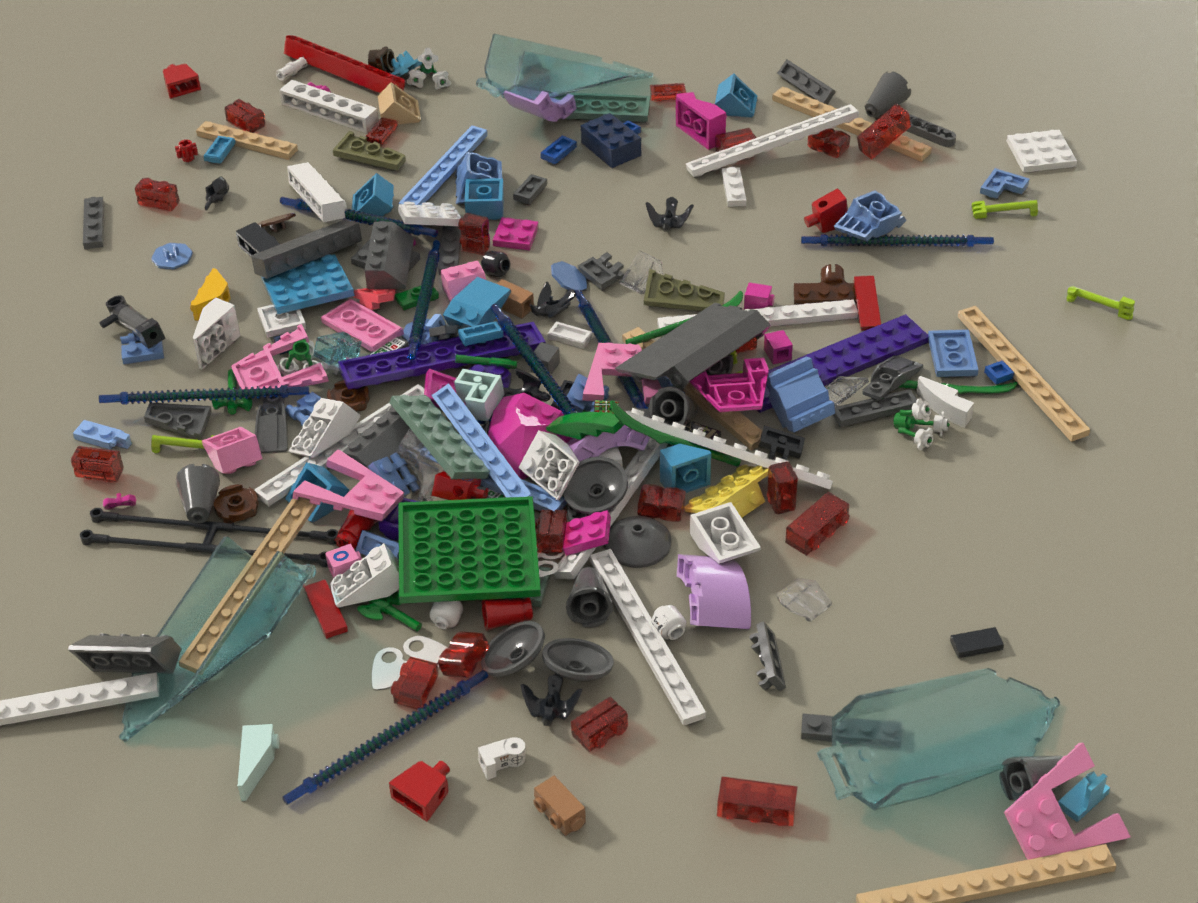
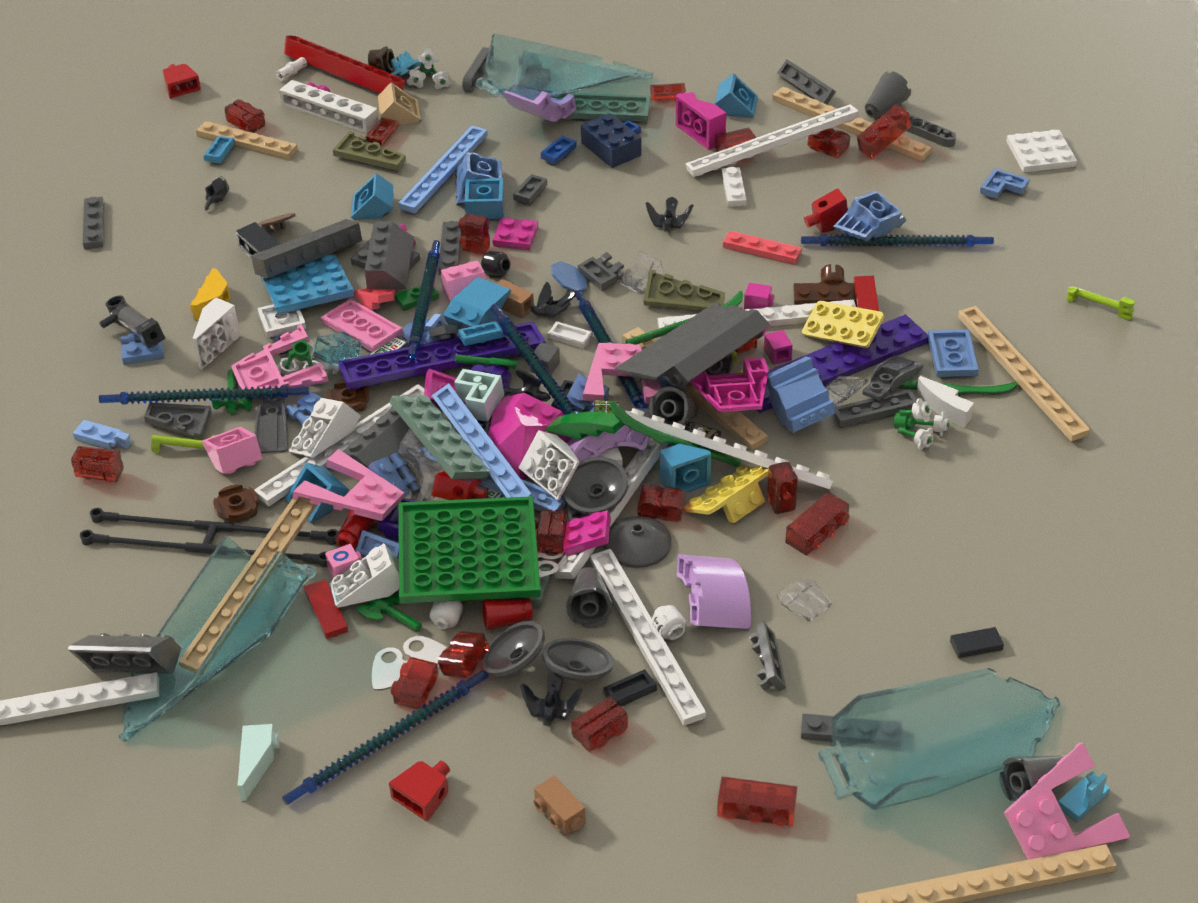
(128, 500): dark pink piece -> none
(157, 194): clear red brick -> none
(172, 256): medium blue piece -> none
(186, 150): red gear -> none
(197, 490): dark grey cone -> none
(316, 192): white brick -> none
(365, 218): hose -> none
(428, 214): white plate -> none
(475, 71): none -> dark grey beam
(501, 755): white leg -> none
(631, 688): none -> black tile
(722, 533): white slope -> none
(762, 247): none -> coral plate
(781, 442): black hinge -> none
(843, 324): none -> light yellow bracket
(980, 209): lime hinge -> none
(999, 372): blue plate -> none

